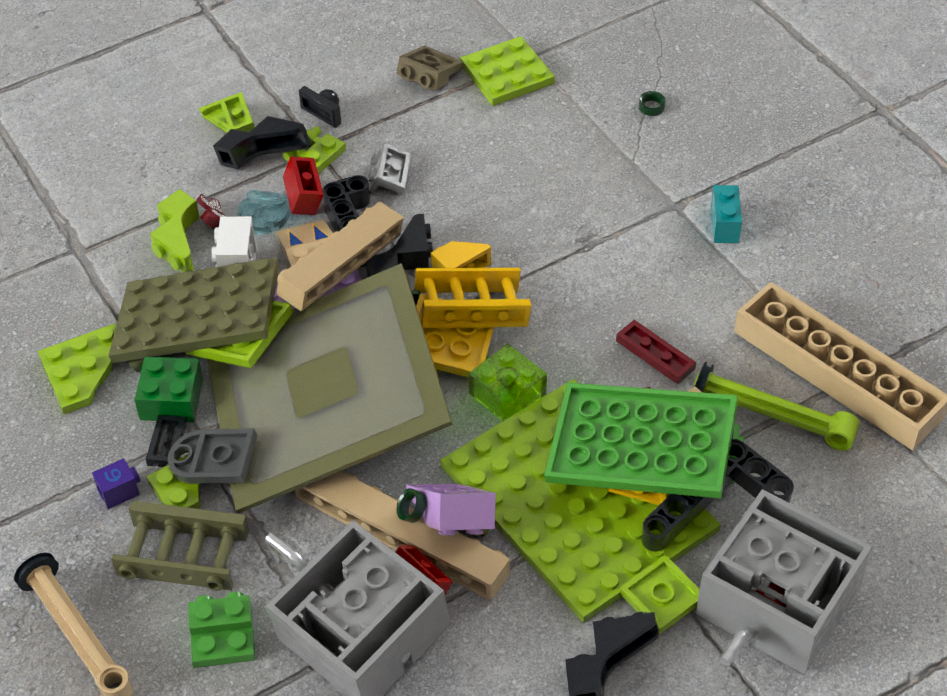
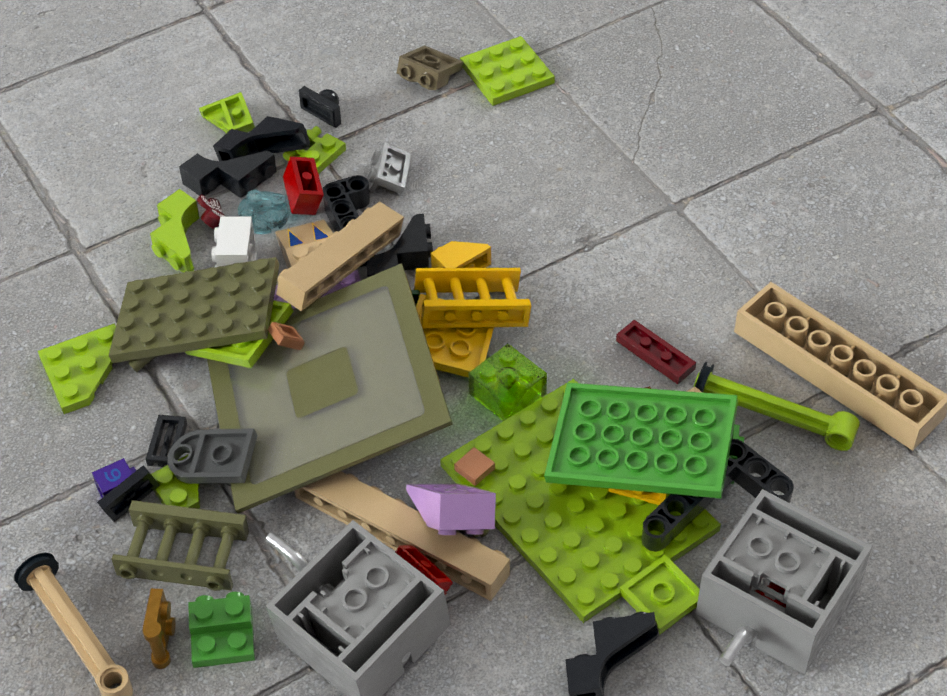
(133, 488): none -> black tile
(158, 627): none -> pearl gold plate
(169, 388): green brick -> none
(236, 174): none -> black arch
(286, 336): none -> nougat tile
(404, 502): dark green piece -> none
(474, 466): none -> nougat tile
(651, 96): dark green piece -> none
(726, 214): teal brick -> none

